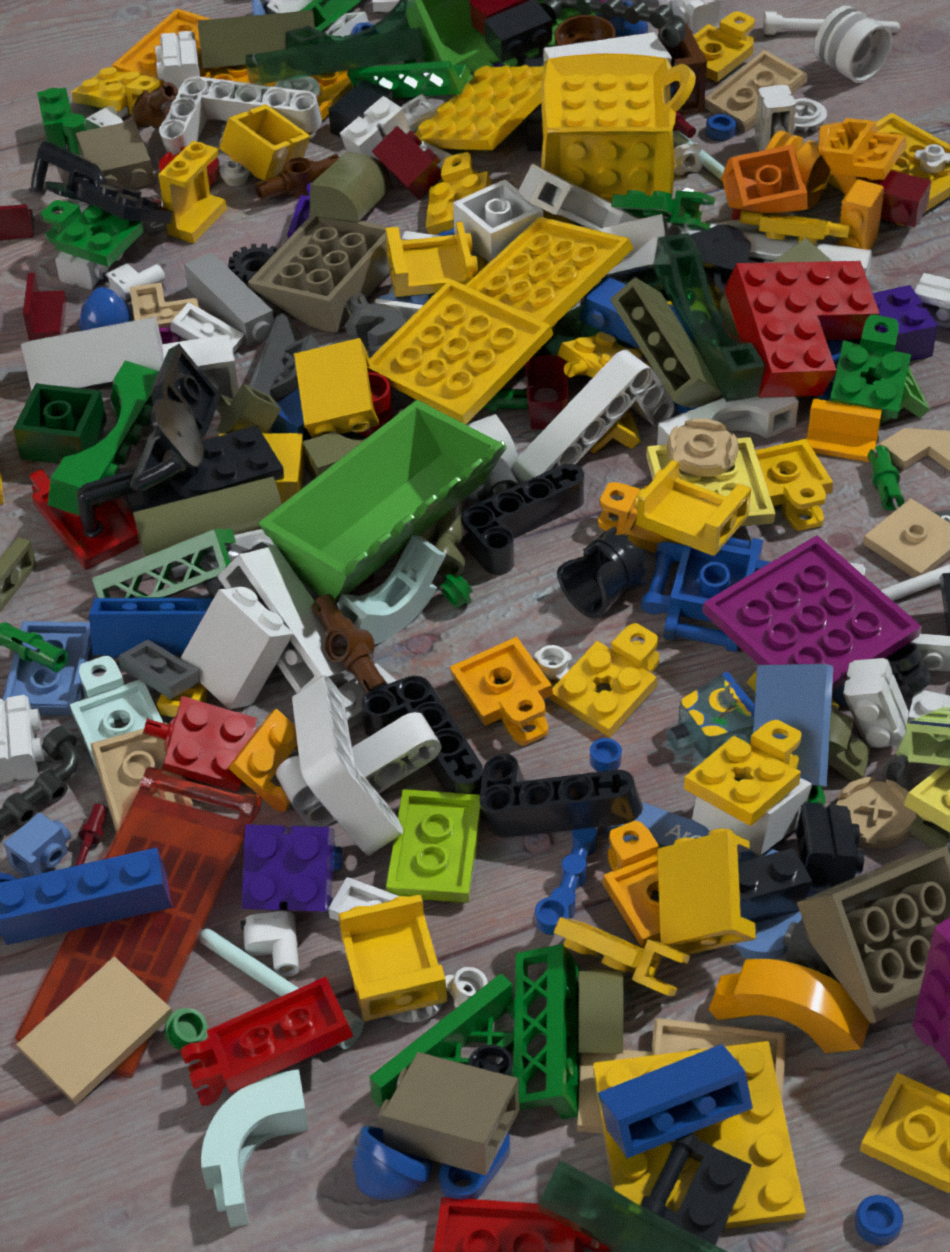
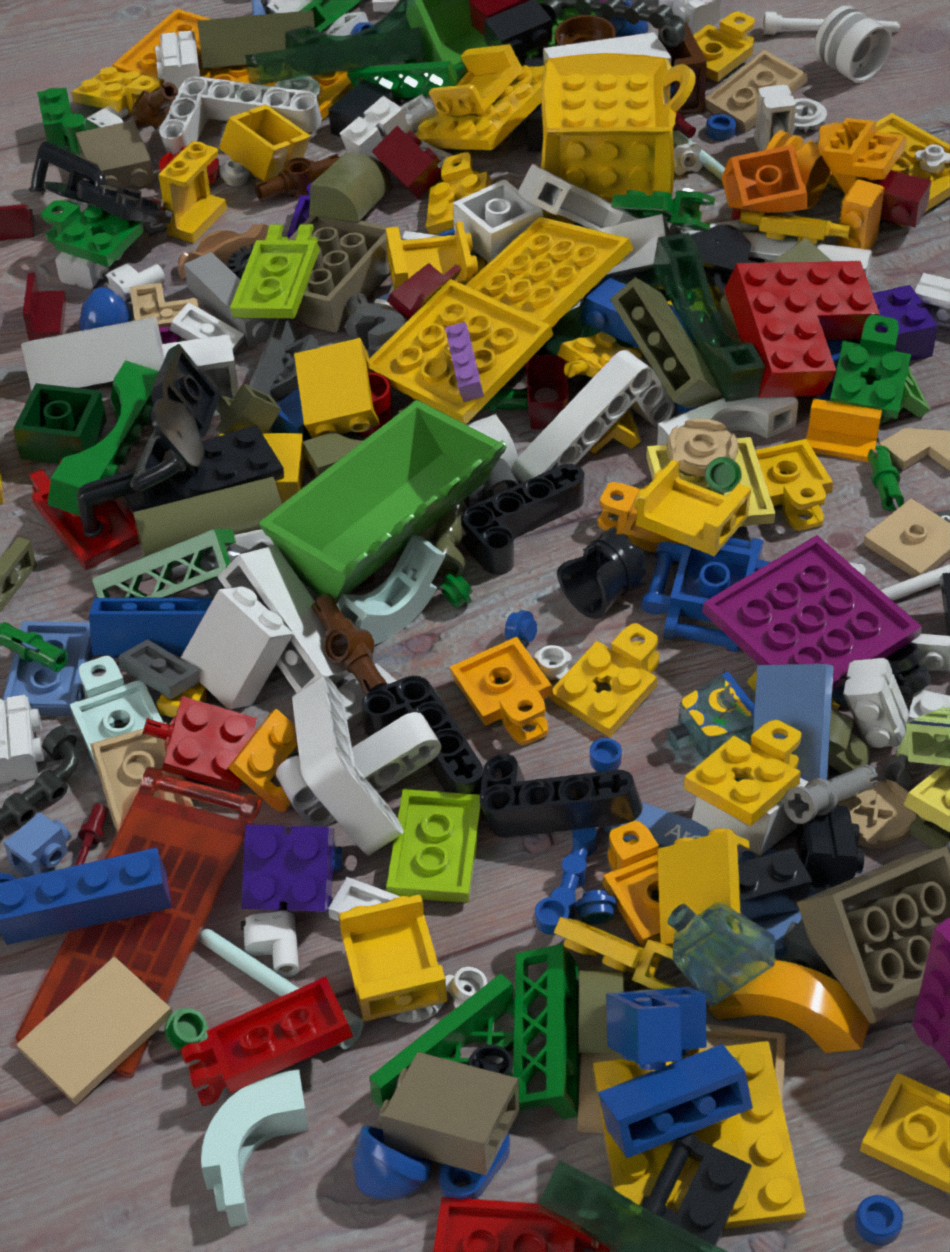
(223, 244): none -> medium nougat piece
(276, 275): none -> lime tile
(419, 289): none -> dark red panel
(464, 362): none -> medium lavender piece
(487, 77): none -> yellow panel
(521, 625): none -> blue plate
(596, 907): none -> blue plate
(656, 1025): none -> blue brick
(719, 949): none -> clear light blue torso
(723, 474): none -> green plate
(822, 795): none -> light grey pin

